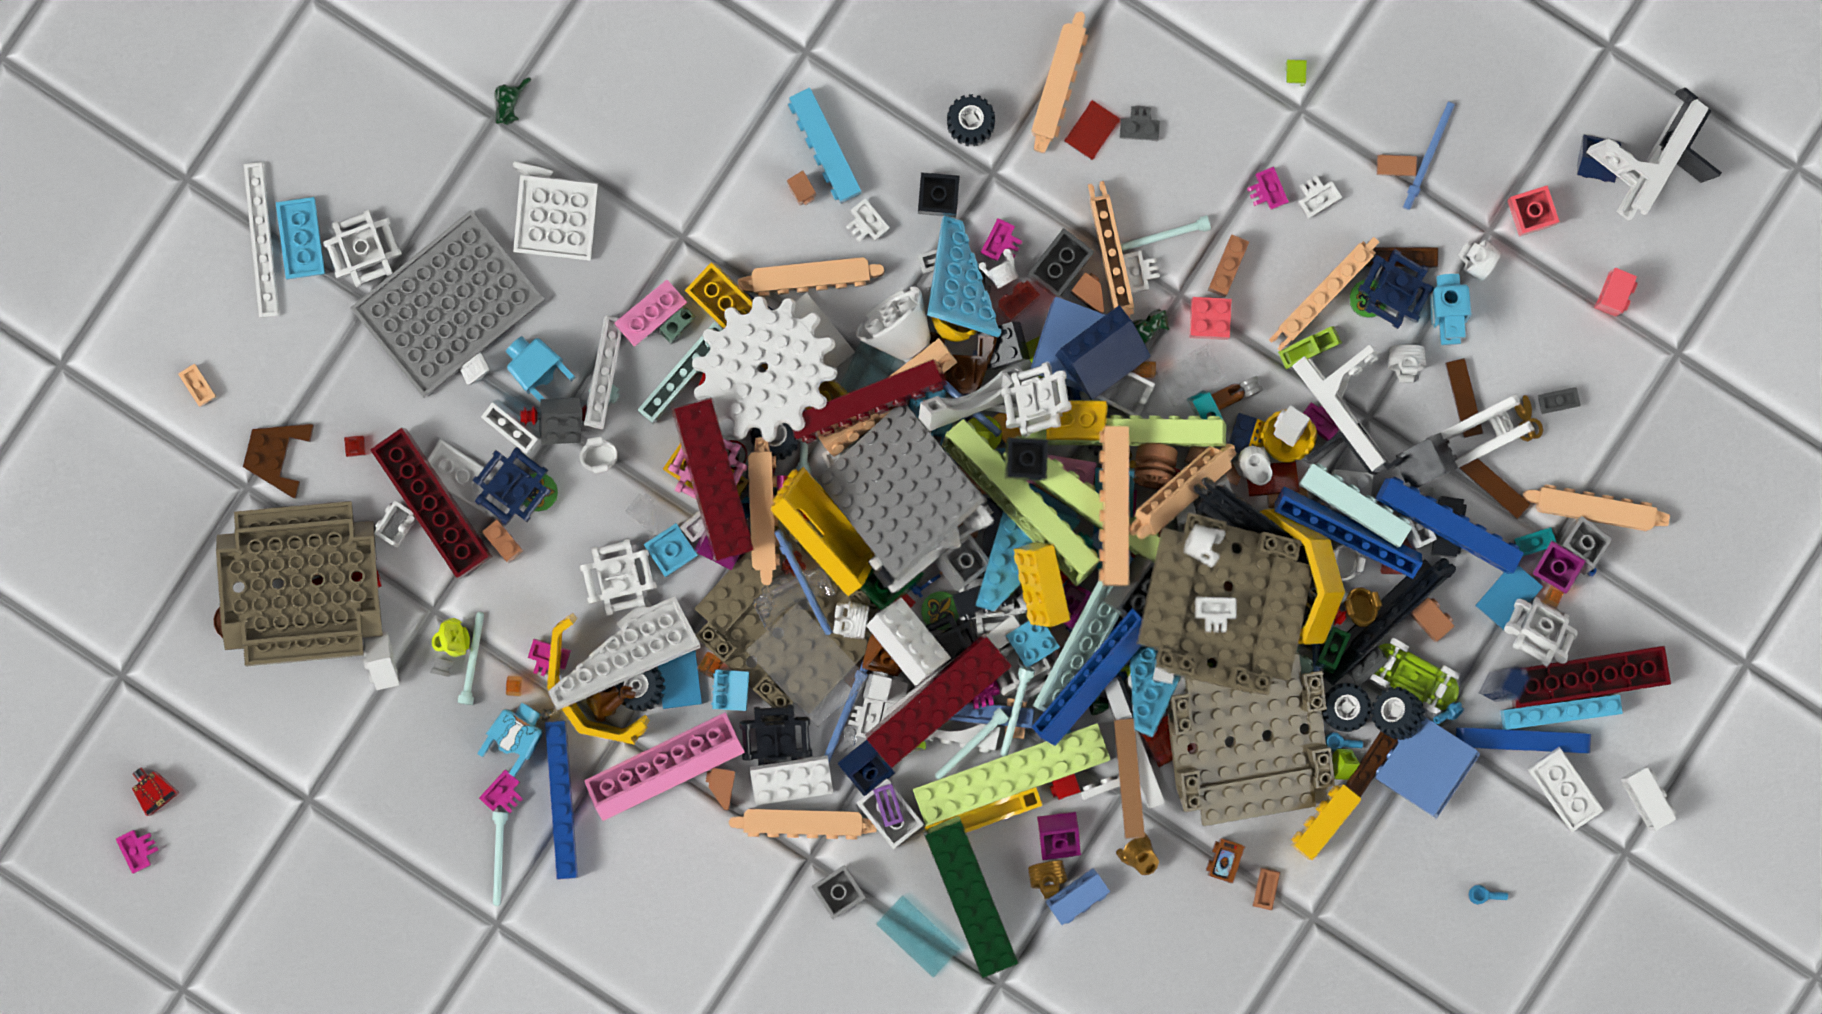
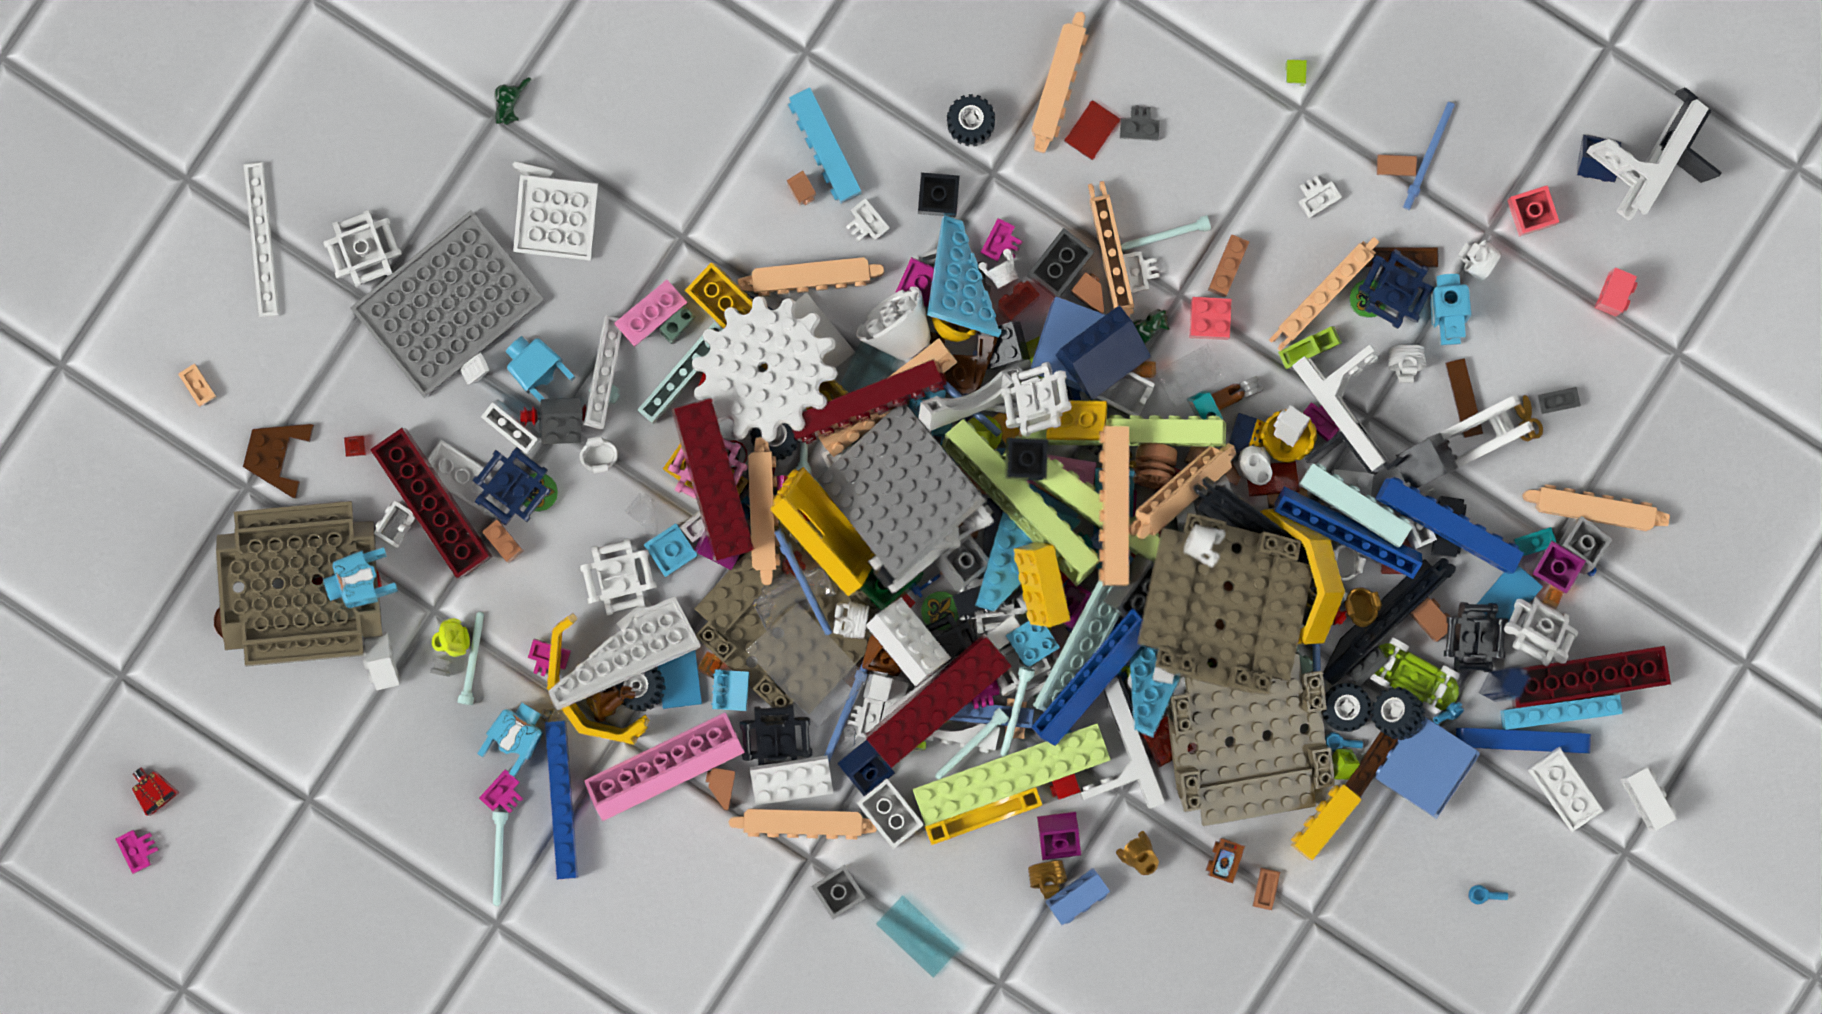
(300, 238): medium azure plate -> none
(355, 580): none -> medium azure piece
(513, 686): clear orange brick -> none
(883, 789): medium lavender tile -> none
(917, 275): none -> dark pink tile
(970, 897): dark green brick -> none
(1098, 706): dark green bar -> none
(1129, 778): medium nougat tile -> none
(1215, 612): white hinge -> none
(1268, 189): dark pink hinge -> none
(1332, 649): dark green brick -> none
(1475, 636): none -> black brick
(1495, 487): reddish brown tile -> none

